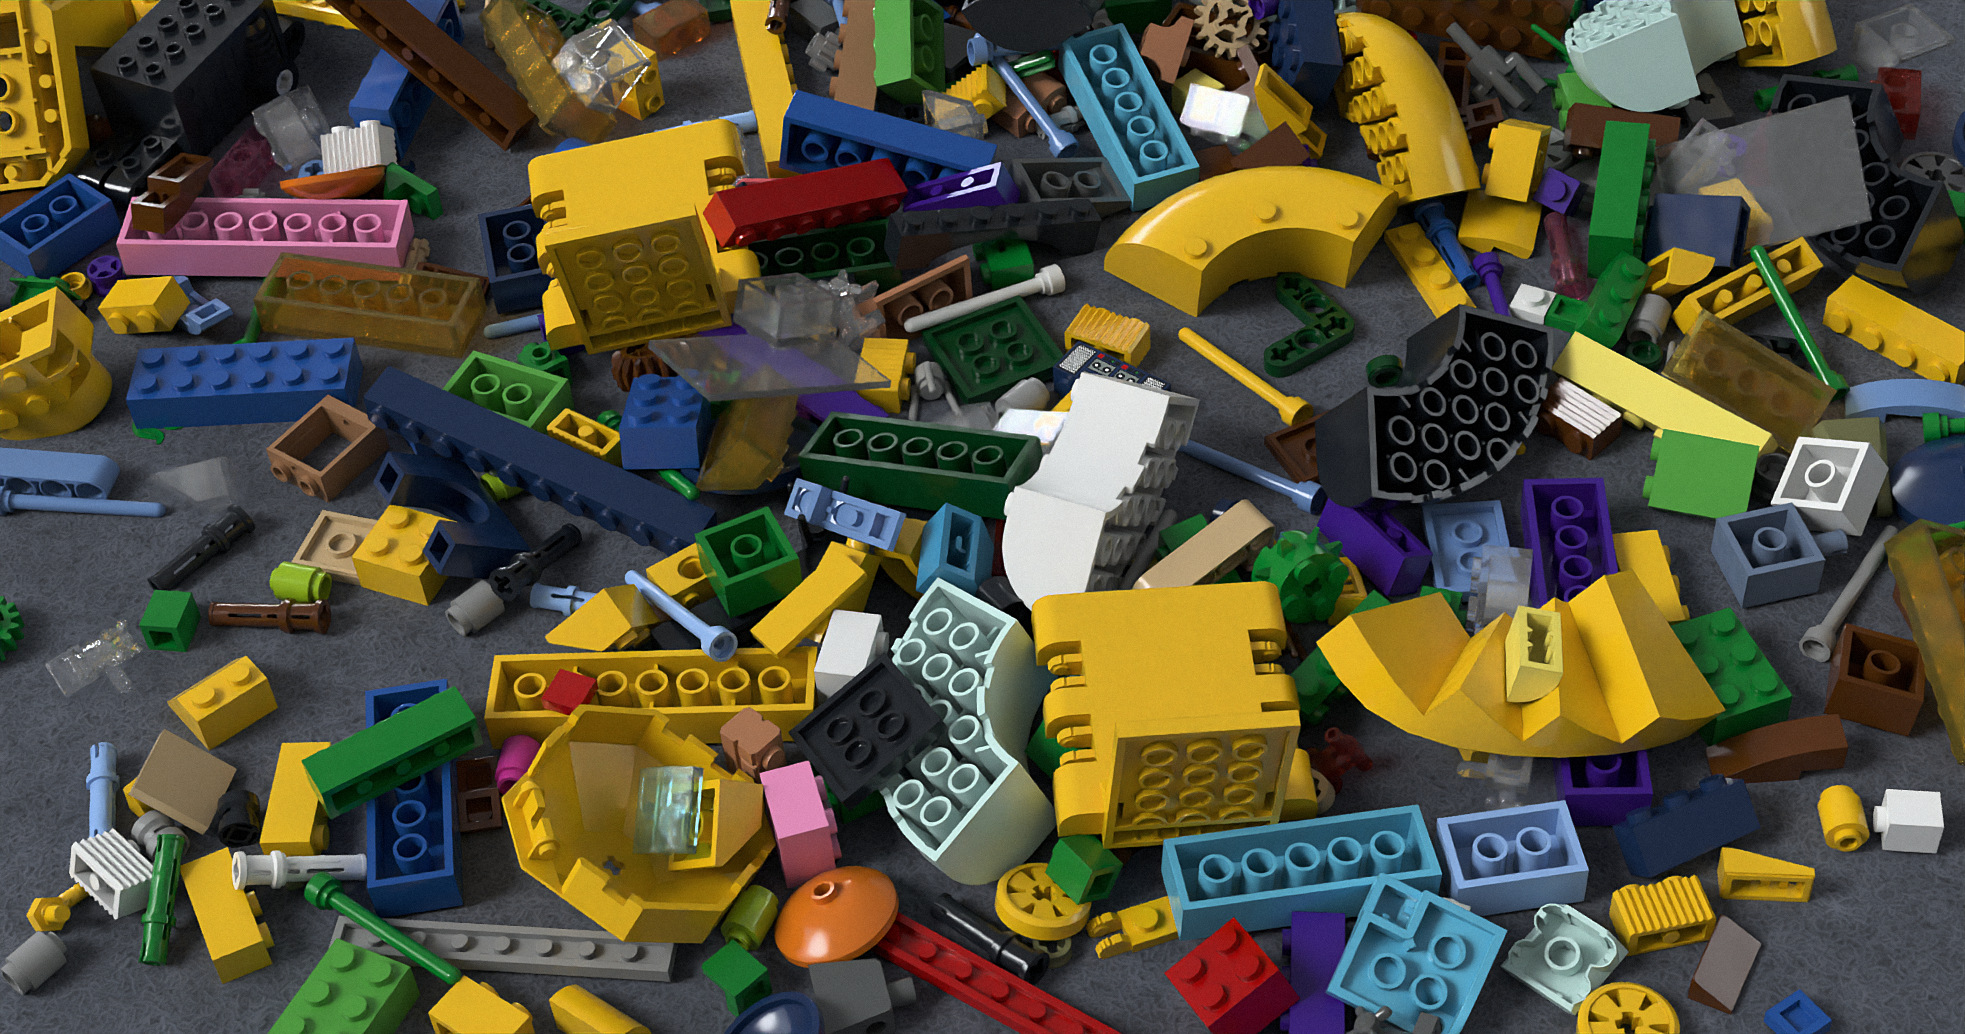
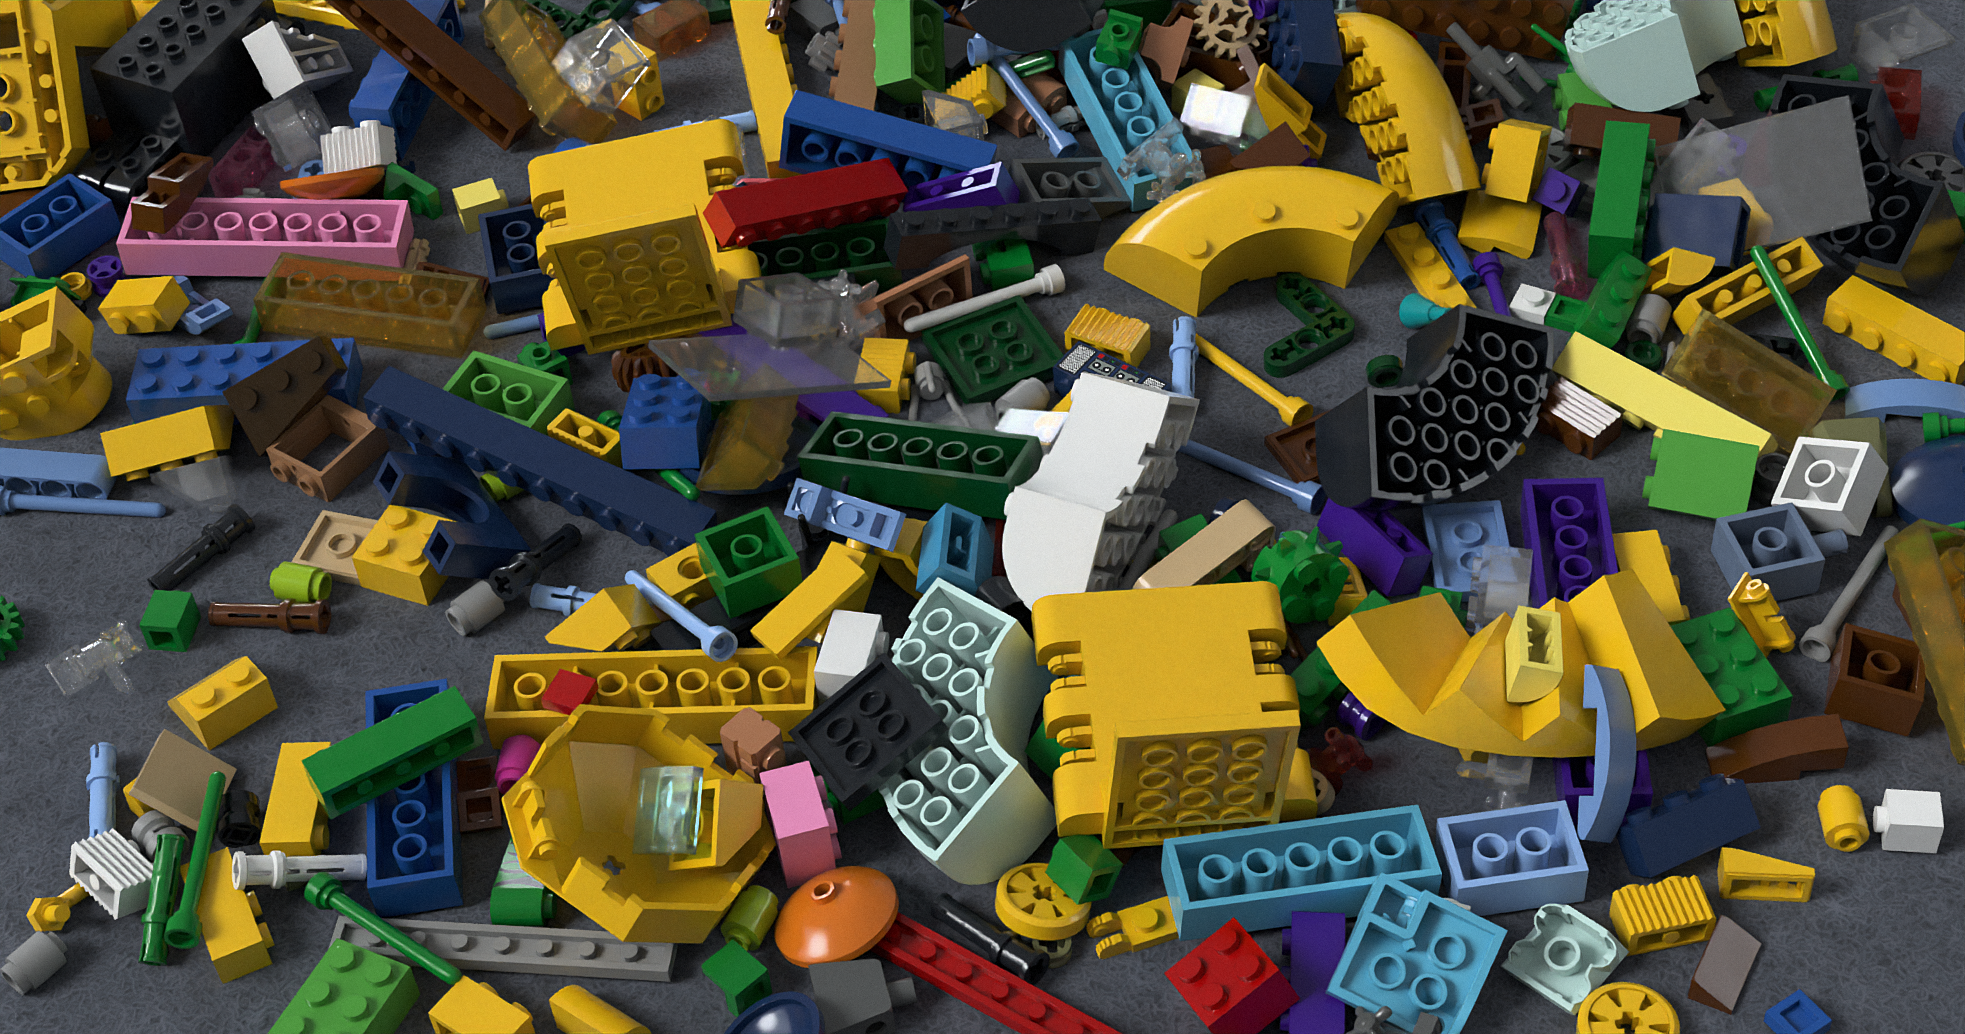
(168, 441): none -> yellow slope
(184, 927): none -> green piece
(285, 391): none -> dark brown wedge
(295, 60): none -> white wedge
(478, 199): none -> light yellow brick
(519, 897): none -> green door
(1119, 39): none -> green brick
(1164, 164): none -> clear piece
(1183, 355): none -> light blue pin
(1354, 714): none -> dark purple wheel
(1419, 311): none -> teal cone
(1614, 755): none -> medium blue slope
(1753, 607): none -> yellow hinge

